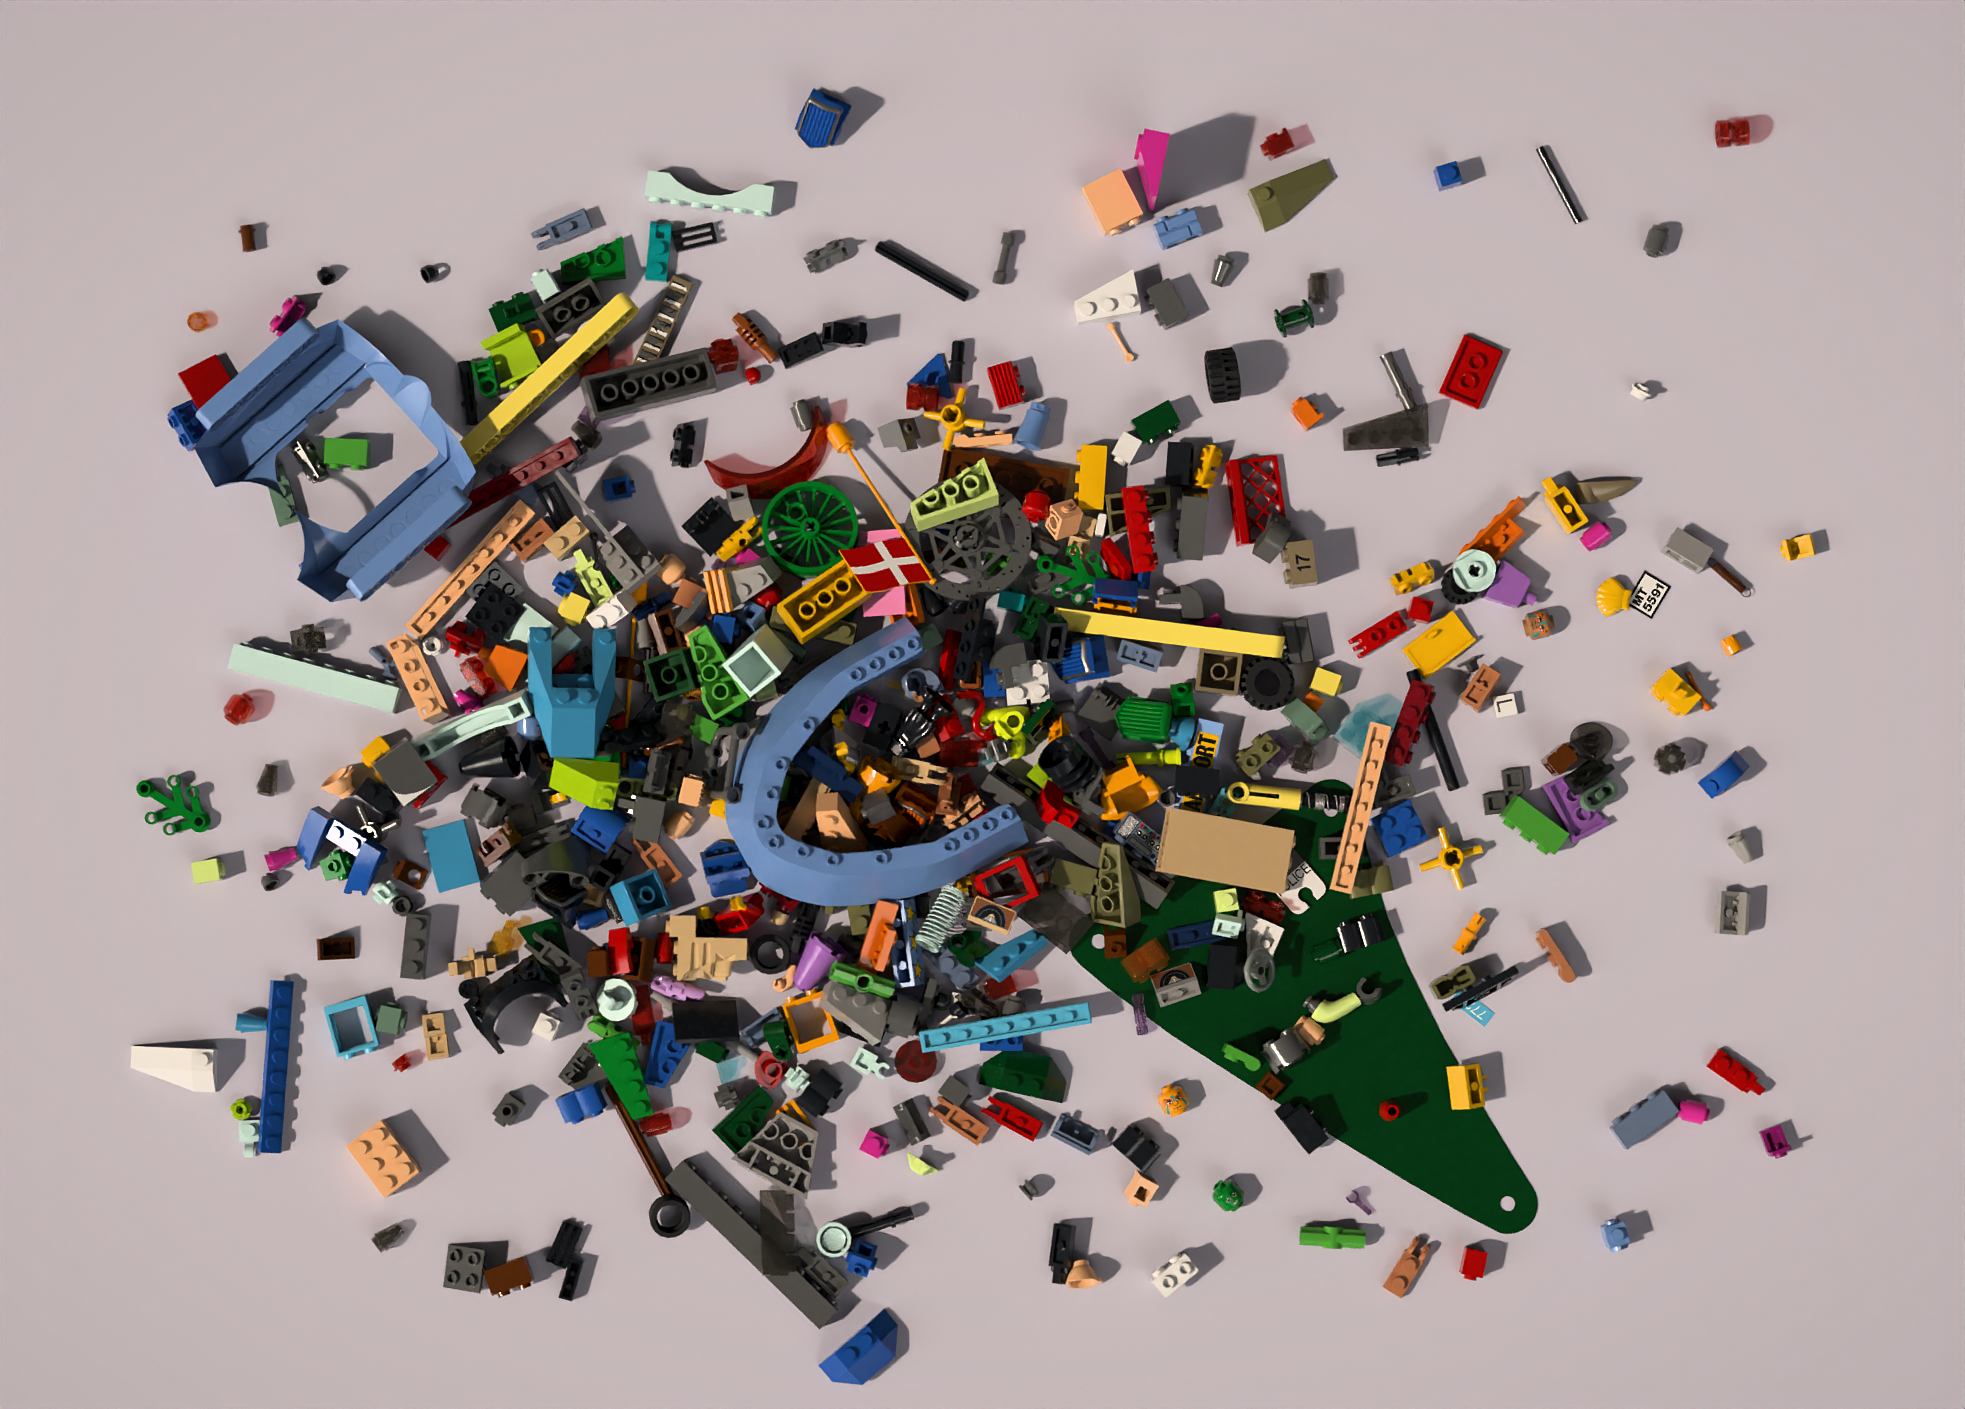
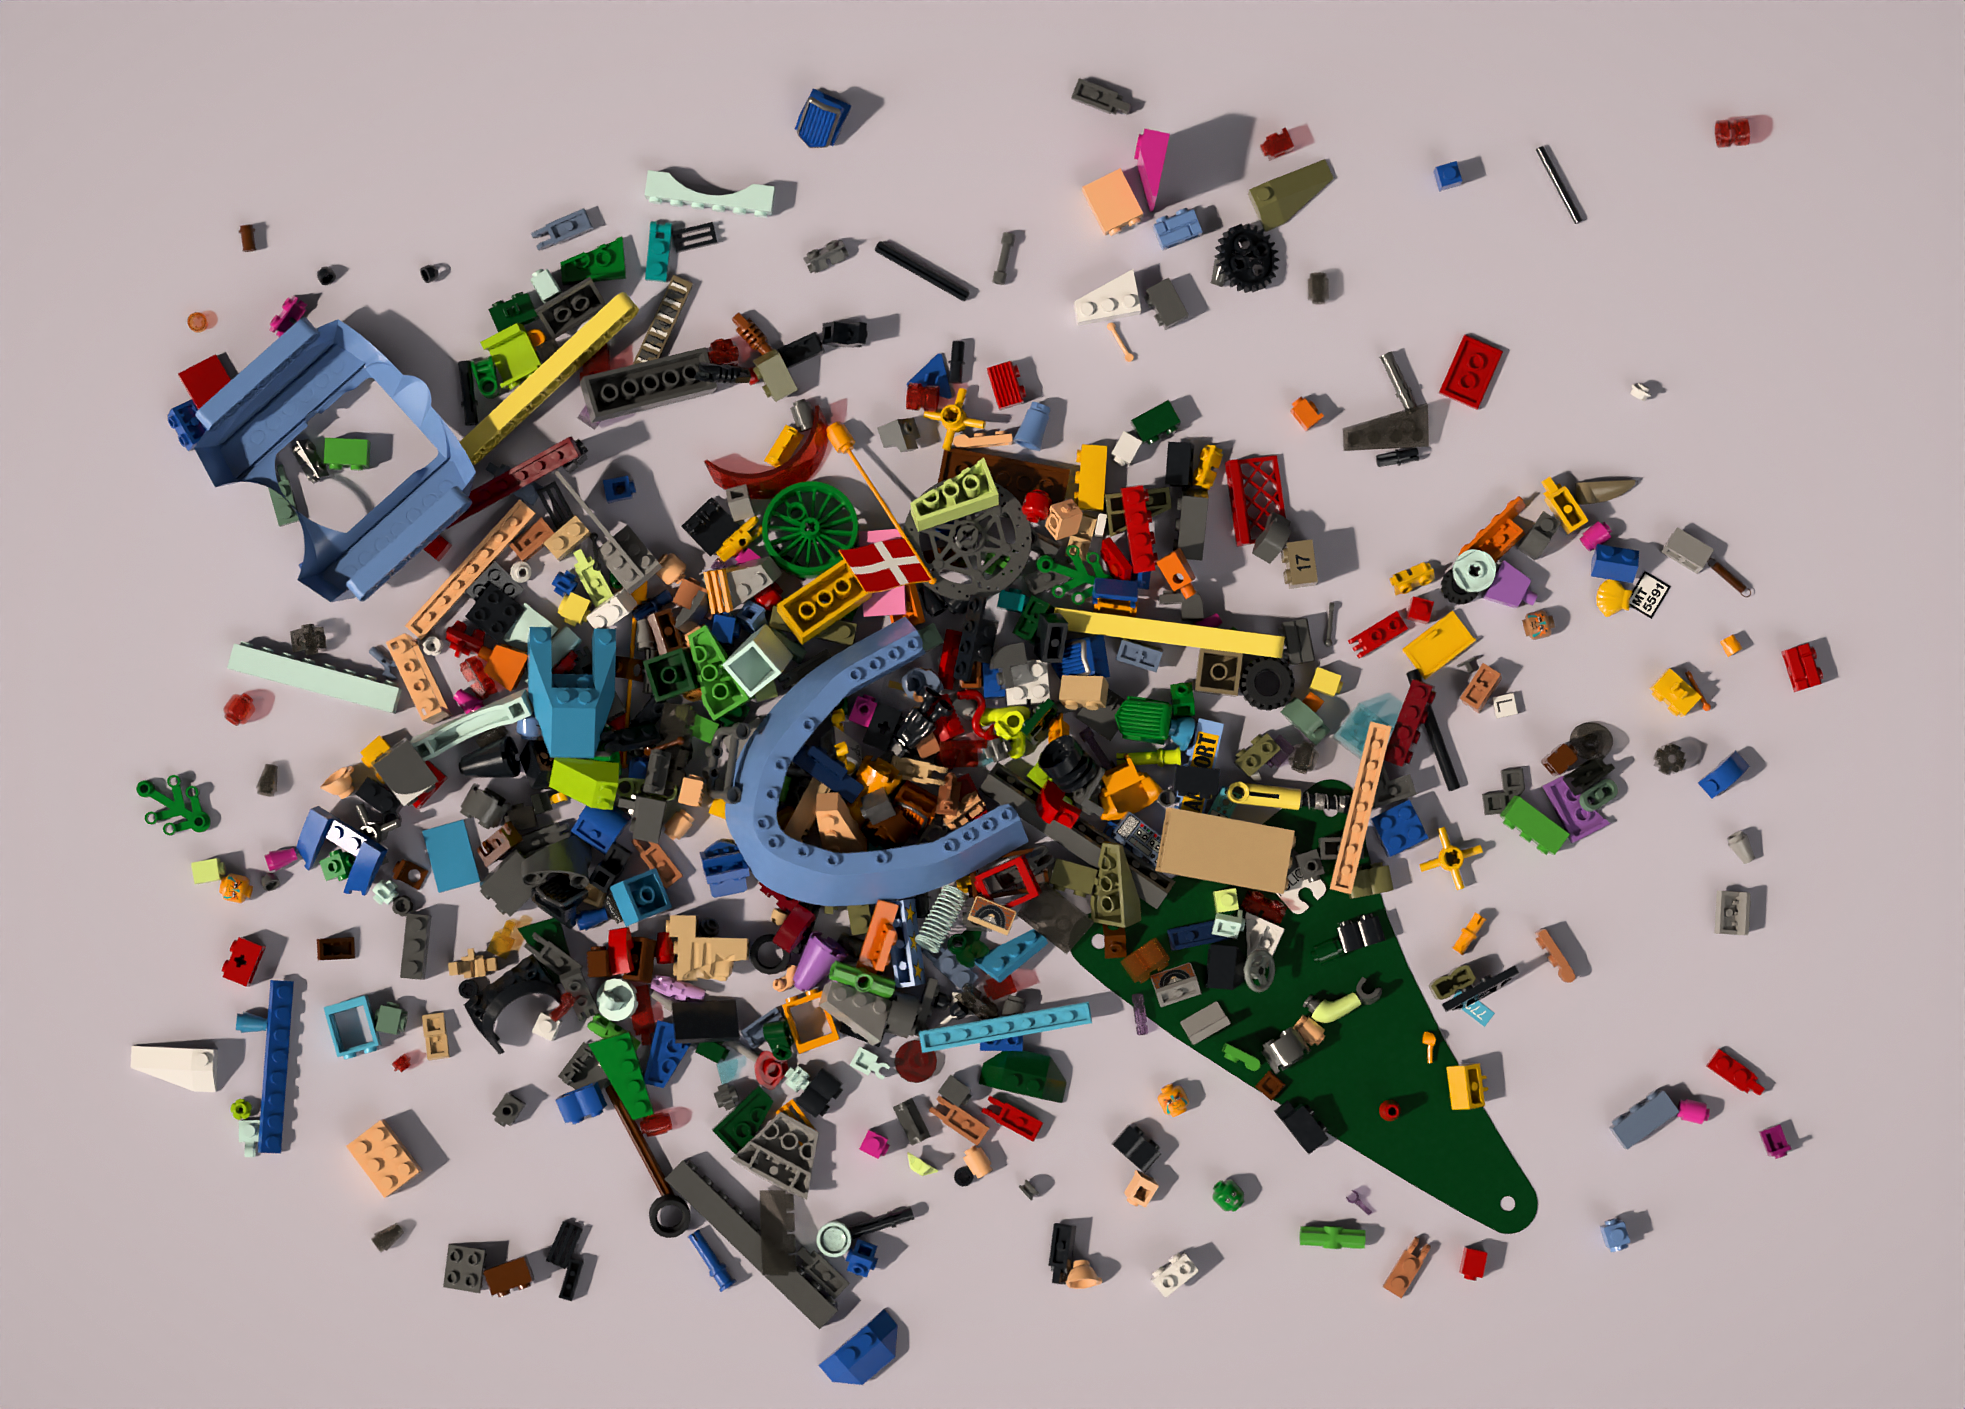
(235, 888): none -> light orange head
(245, 973): none -> red brick
(515, 571): none -> white plate
(567, 1003): none -> clear red arm
(588, 436): clear smoke cone -> none
(682, 437): black hinge -> none
(717, 1269): none -> blue pin
(722, 373): none -> black hinge
(737, 916): red torso -> none
(774, 375): none -> olive brick
(784, 446): none -> yellow hinge
(793, 927): none -> dark red slope
(958, 1180): none -> black bush
(977, 1161): none -> light nougat brick
(1075, 1134): sand blue hinge -> none
(1083, 692): none -> tan brick
(1099, 98): none -> dark grey hinge
(1177, 563): none -> orange torso
(1205, 1023): none -> light grey panel
(1222, 375): black tyre -> none
(1261, 263): none -> black gear
(1291, 319): dark green hose -> none
(1310, 866): none -> dark grey brick
(1328, 642): none -> dark grey hinge
(1429, 1038): none -> light orange hand
(1539, 536): none -> dark grey brick
(1615, 563): none -> blue brick
(1656, 241): dark grey brick -> none
(1798, 548): yellow bracket -> none
(1802, 667): none -> red brick

